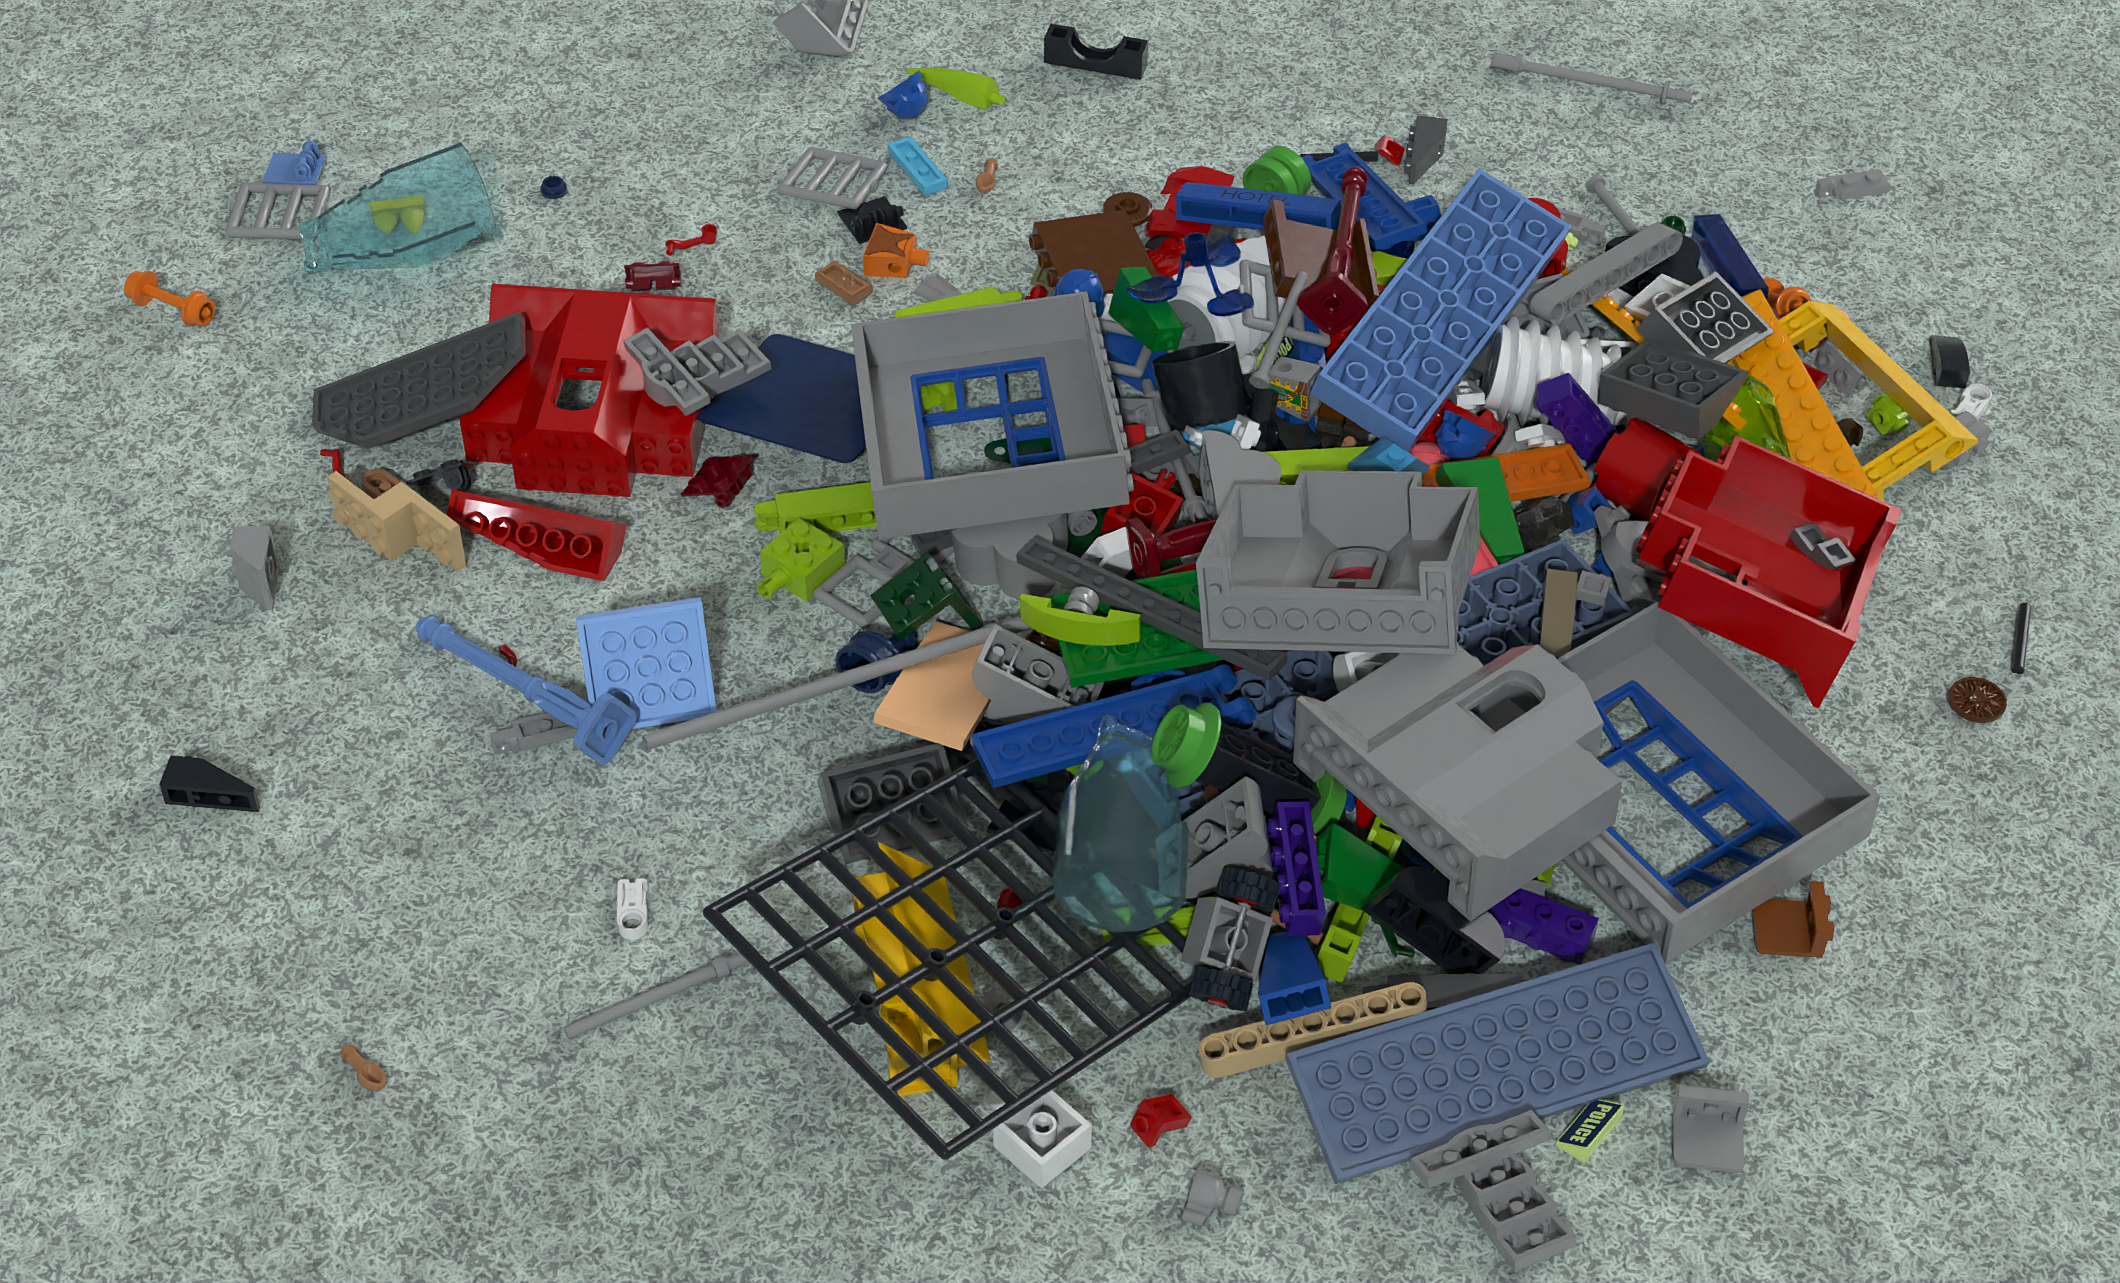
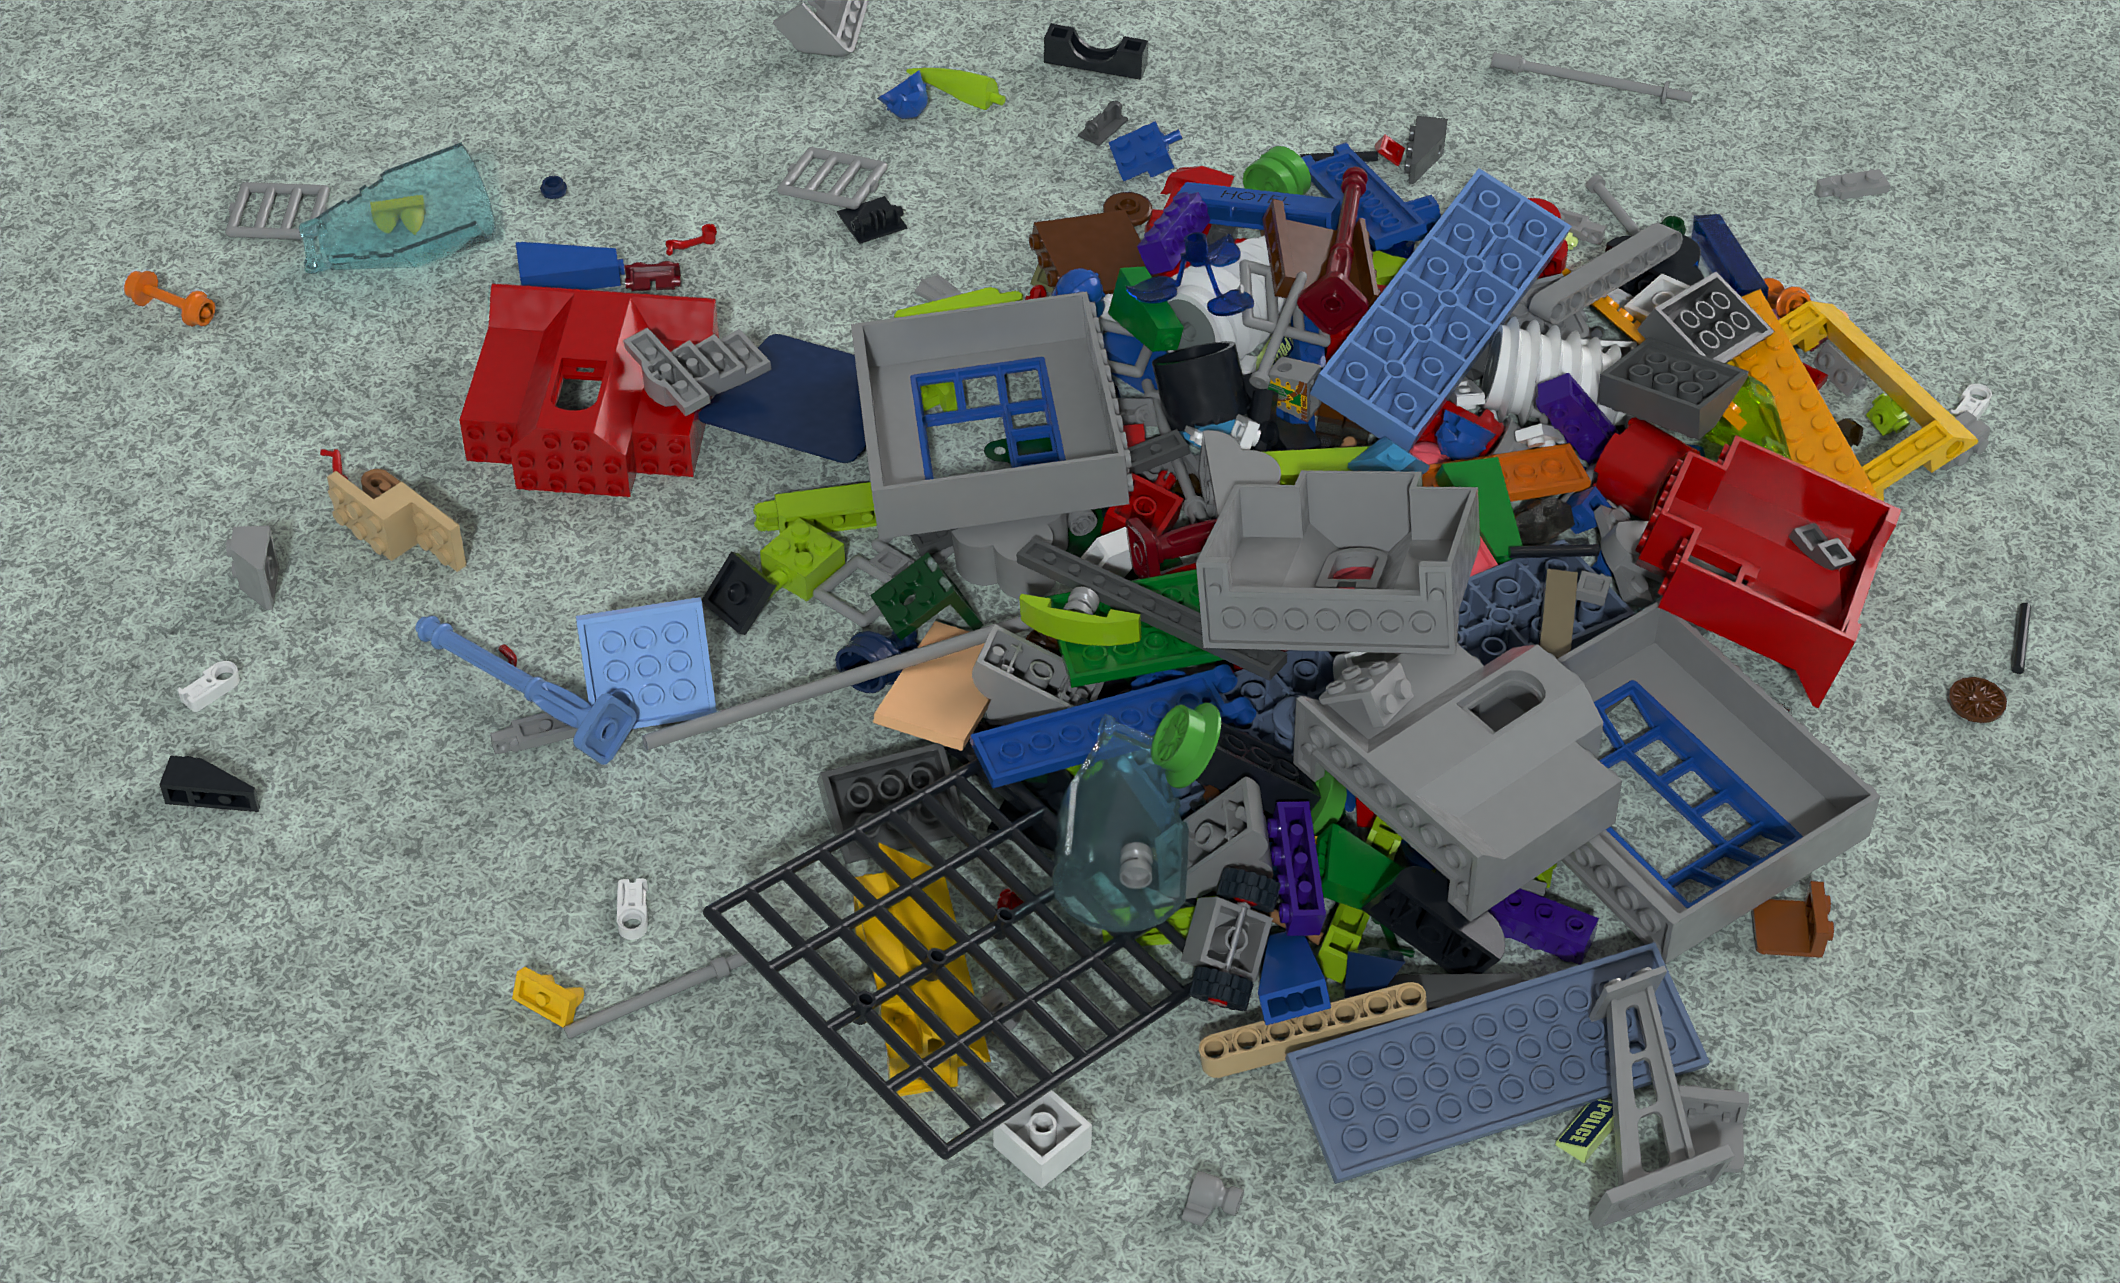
(208, 687): none -> white piece
(296, 168): medium blue hinge -> none
(368, 1074): medium nougat piece -> none
(419, 386): dark grey plate -> none
(453, 472): black hinge -> none
(544, 535): red wedge -> none
(546, 997): none -> yellow tile
(568, 266): none -> blue slope
(721, 478): dark red hinge -> none
(738, 593): none -> black plate
(843, 283): medium nougat plate -> none
(892, 253): orange torso -> none
(917, 166): medium azure plate -> none
(986, 181): medium nougat piece -> none
(1104, 124): none -> dark grey hinge
(1136, 865): none -> light grey wheel
(1144, 151): none -> blue plate
(1159, 1116): red bracket -> none
(1165, 240): none -> dark purple brick
(1371, 970): none -> dark blue slope
(1380, 687): none -> light grey bracket
(1501, 1187): light grey slope -> none
(1553, 551): none -> black bar
(1684, 1171): none -> light grey piece
(1949, 361): black slope -> none

